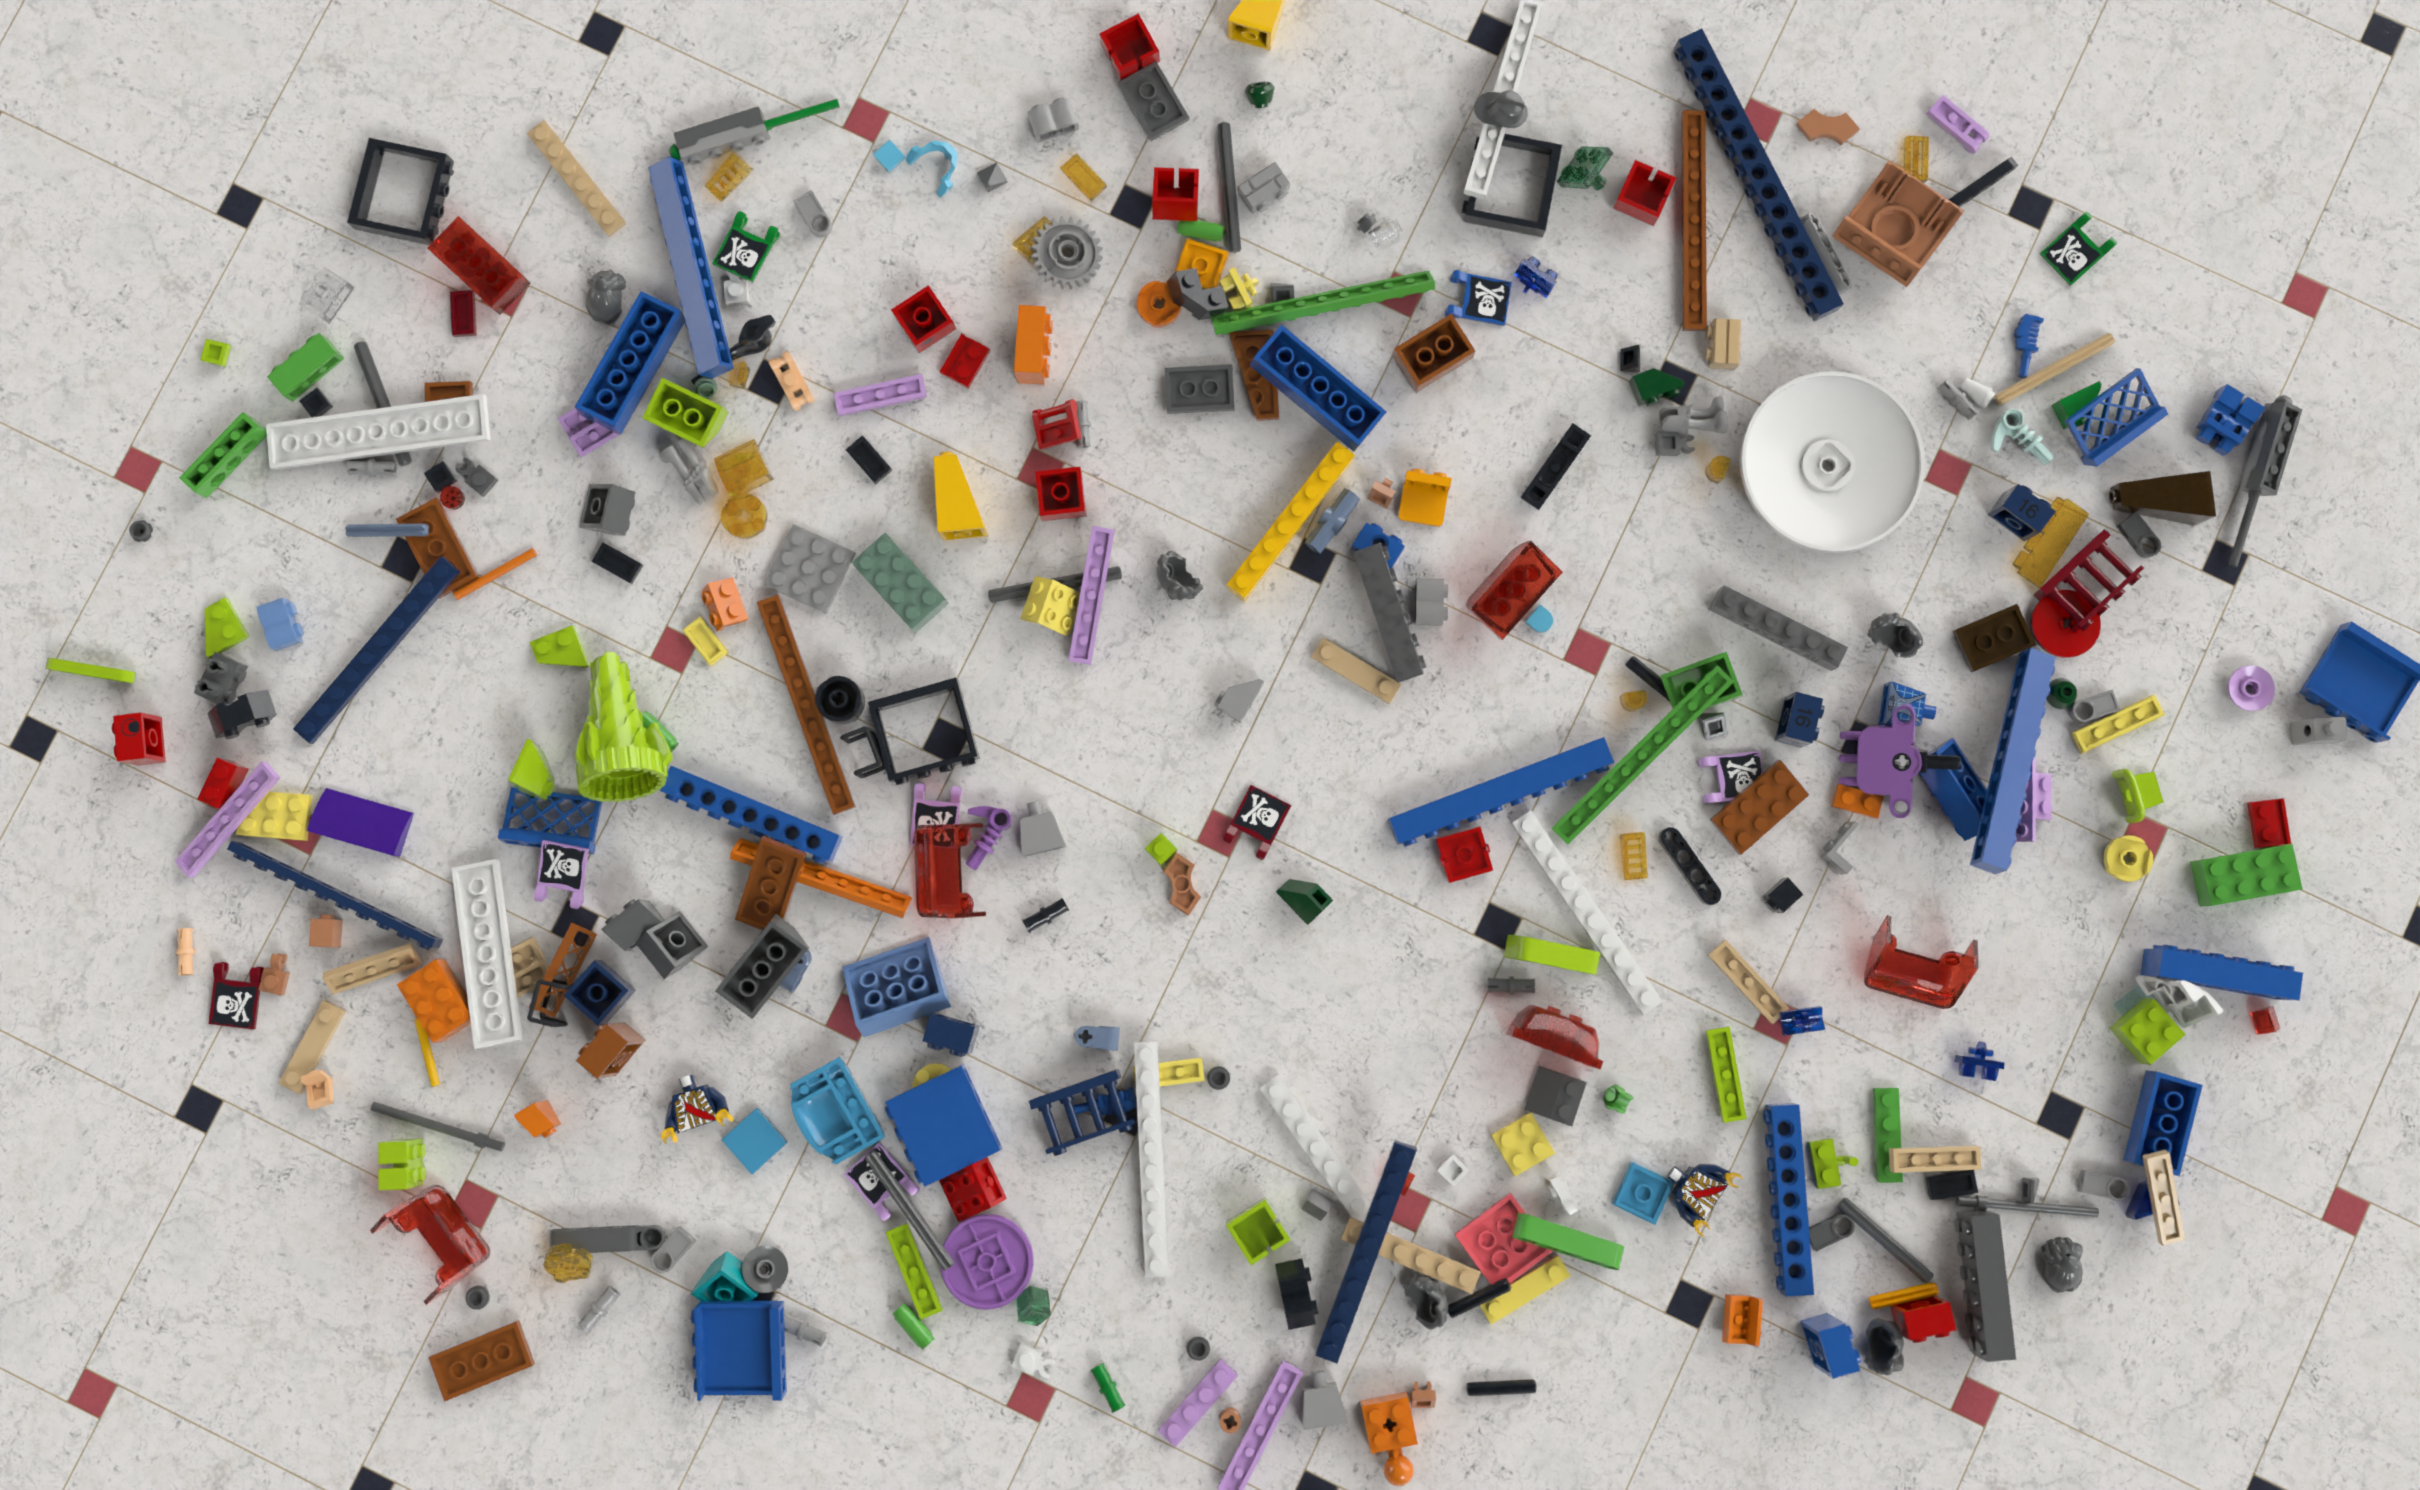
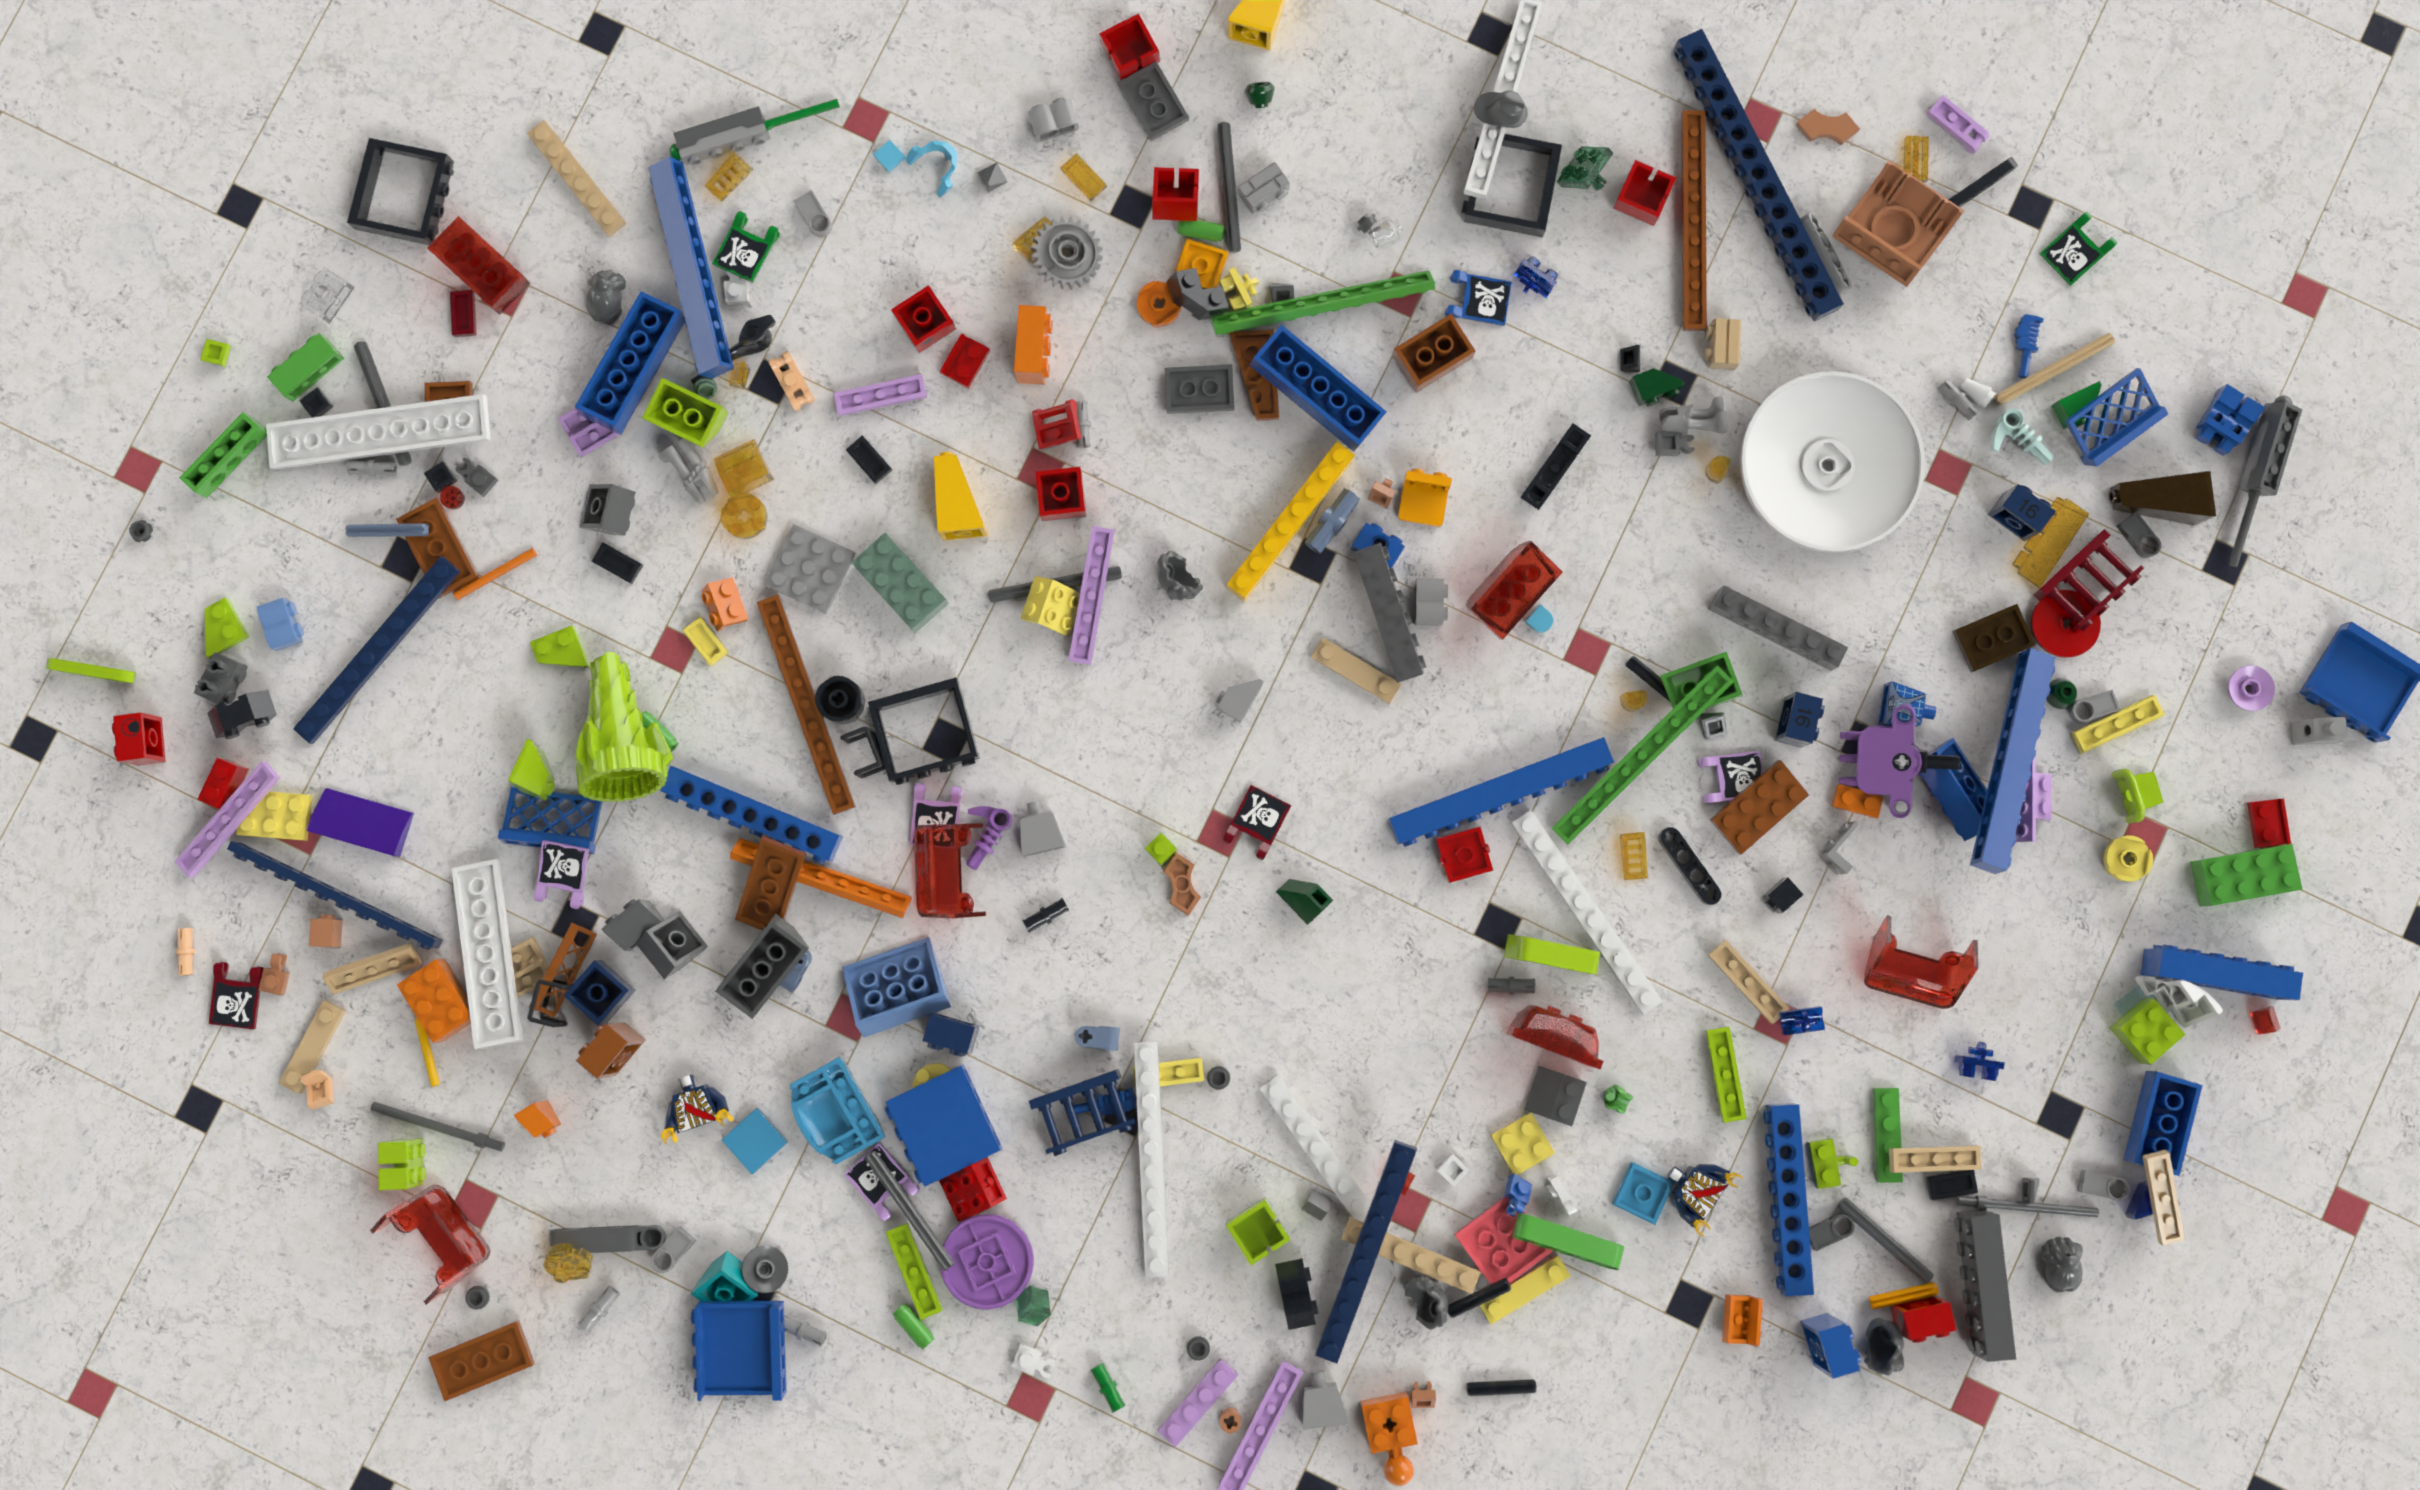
(1518, 1192): none -> blue plate
(1897, 634): dark grey hair -> none

